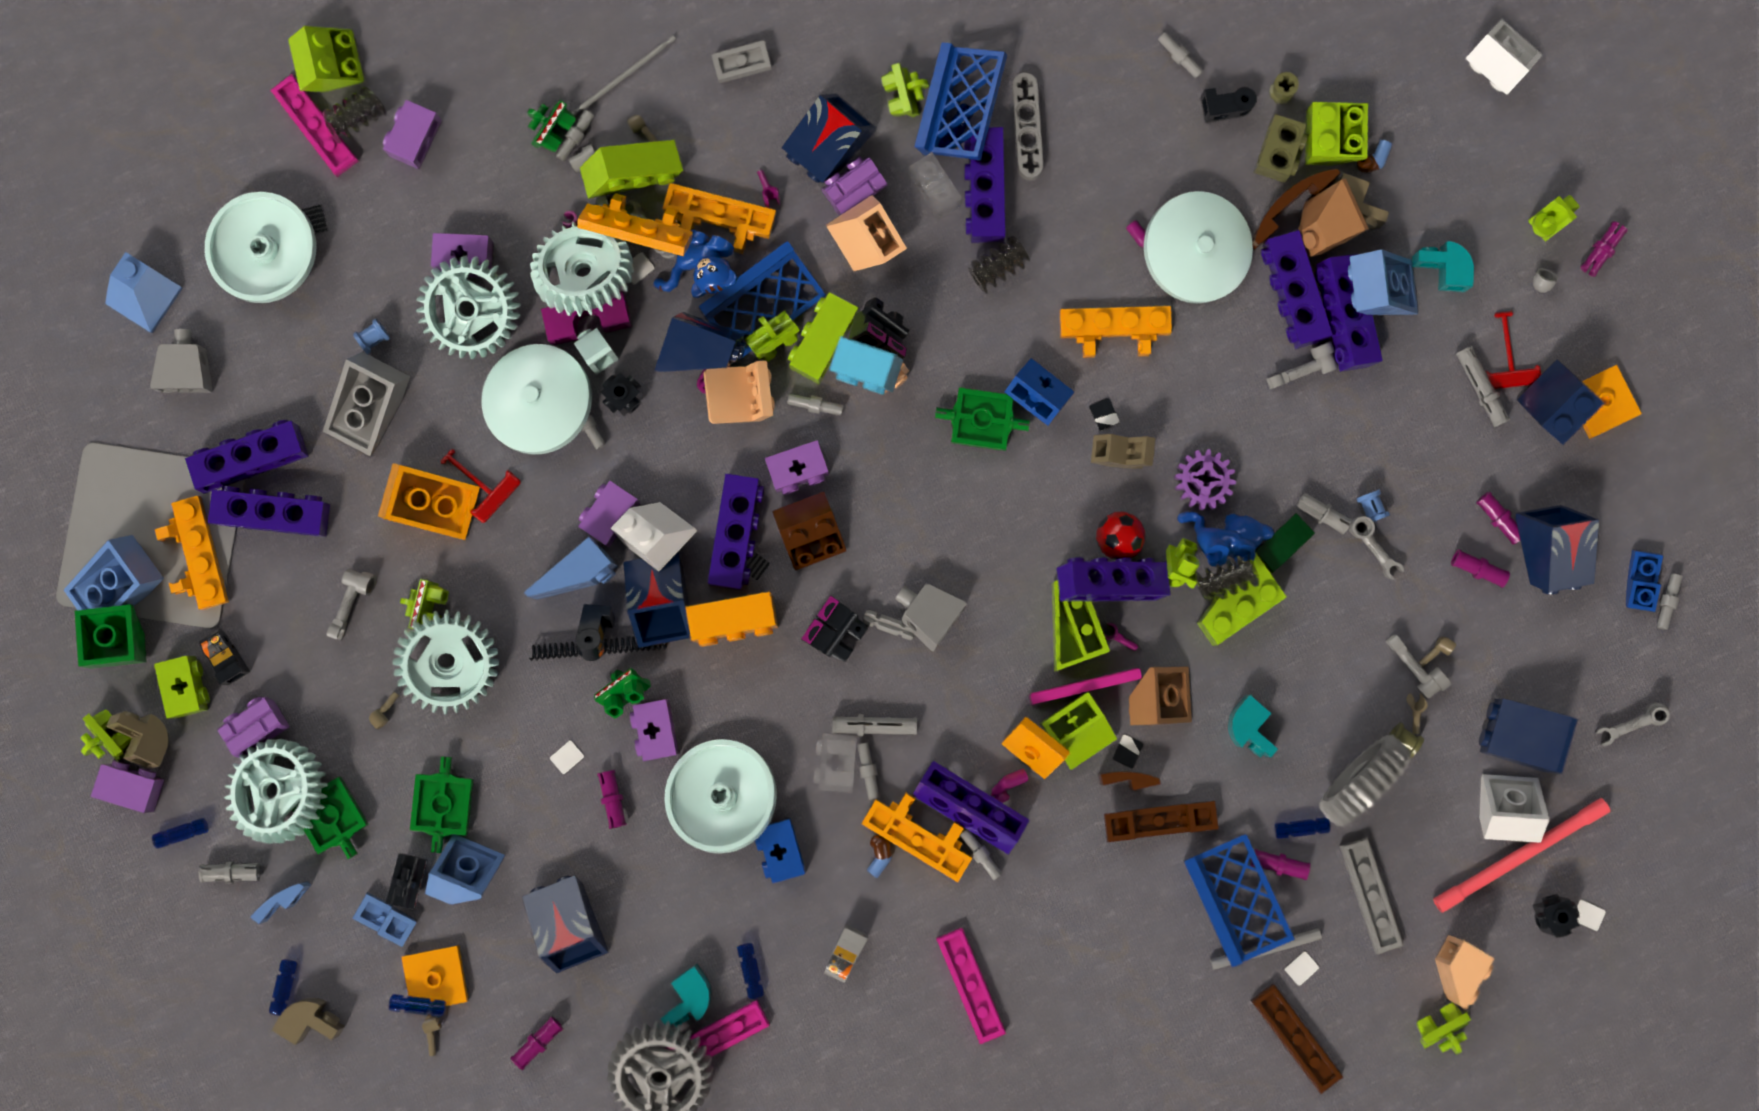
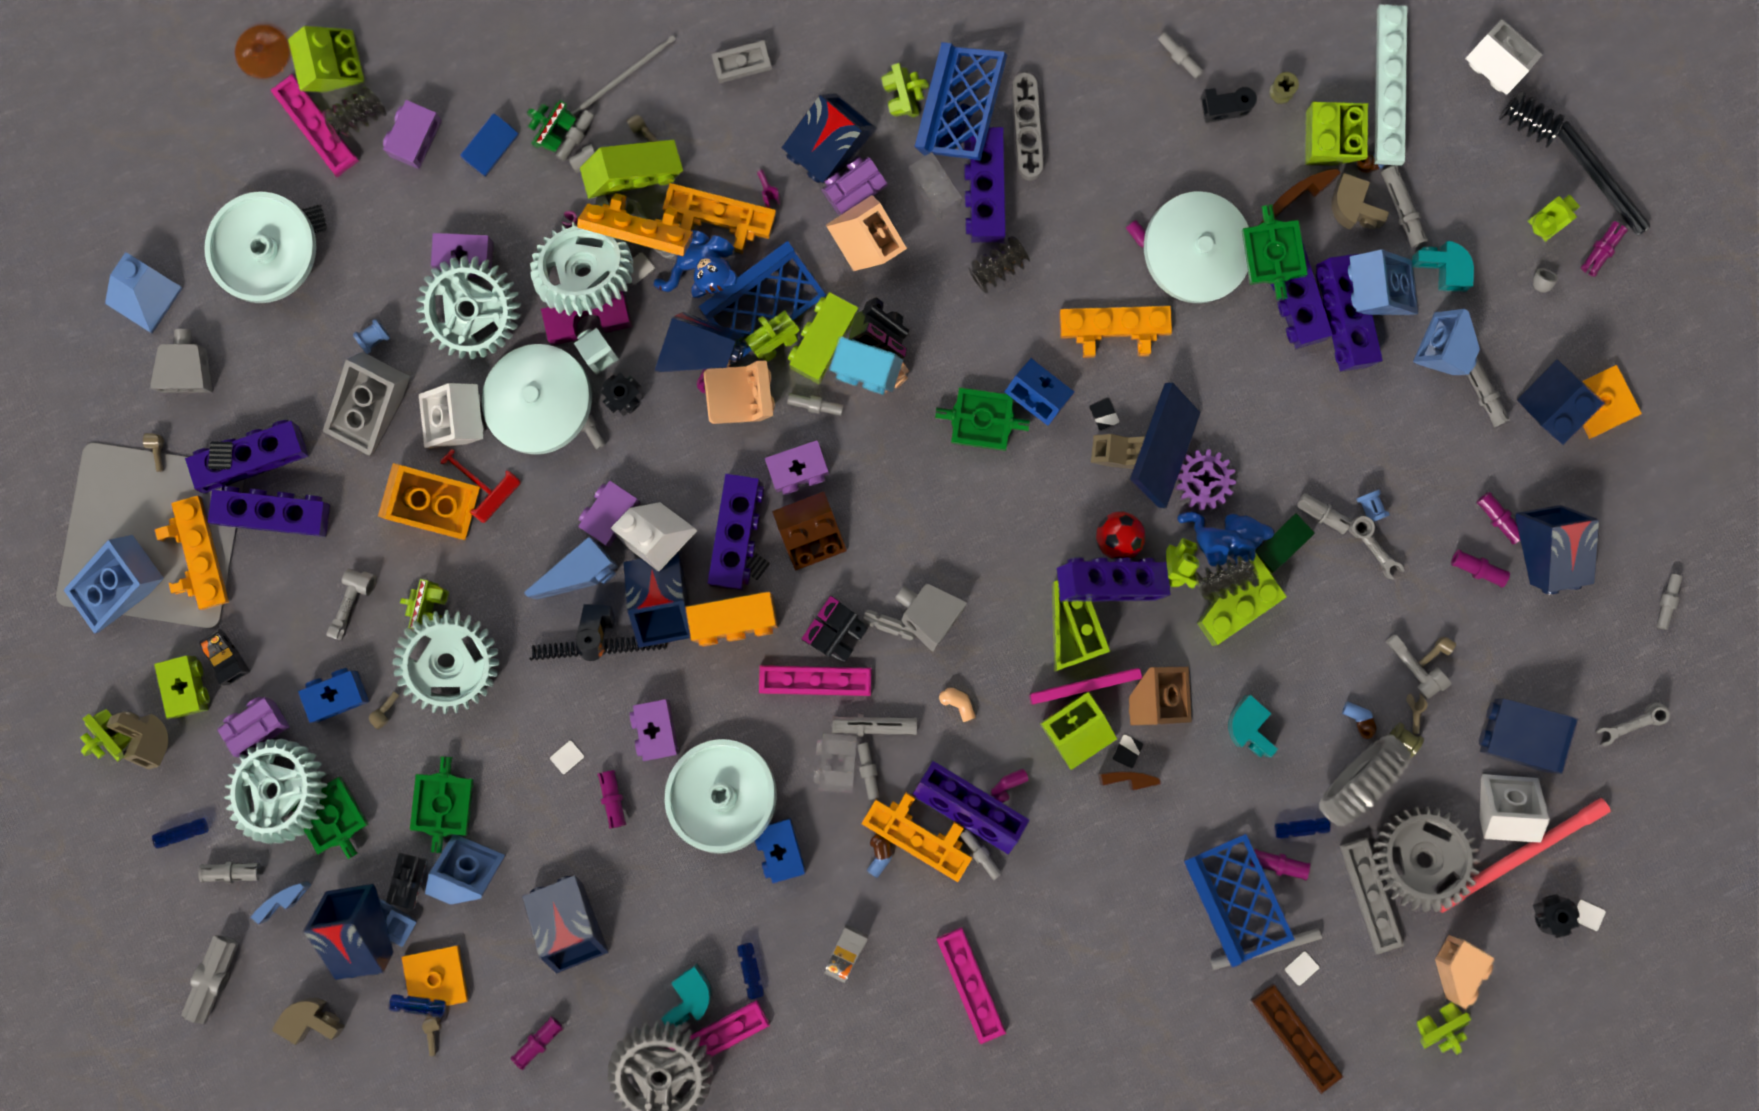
(109, 637): green slope -> none
(127, 787): medium lavender brick -> none
(156, 443): none -> dark tan hand
(209, 979): none -> light grey piece
(220, 455): none -> sticker
(268, 61): none -> clear orange dish
(283, 986): clear blue axle -> none
(349, 696): none -> blue brick
(350, 932): none -> dark blue slope
(451, 415): none -> white slope
(489, 144): none -> blue slope
(623, 689): green hips -> none
(815, 680): none -> dark pink tile
(960, 700): none -> light nougat arm
(1035, 747): light orange plate -> none
(1120, 638): magenta hand -> none
(1160, 821): reddish brown slope -> none
(1165, 445): none -> dark blue tile
(1274, 252): none -> green plate
(1277, 147): olive brick -> none
(1323, 360): light grey brick -> none
(1330, 219): medium nougat slope -> none
(1363, 717): none -> arm
(1390, 85): none -> light aqua plate
(1408, 216): none -> light grey pin
(1445, 856): none -> light grey gear
(1449, 343): none -> medium blue slope
(1513, 377): red piece -> none
(1533, 118): none -> black piece
(1603, 179): none -> black axle
(1642, 580): blue slope -> none

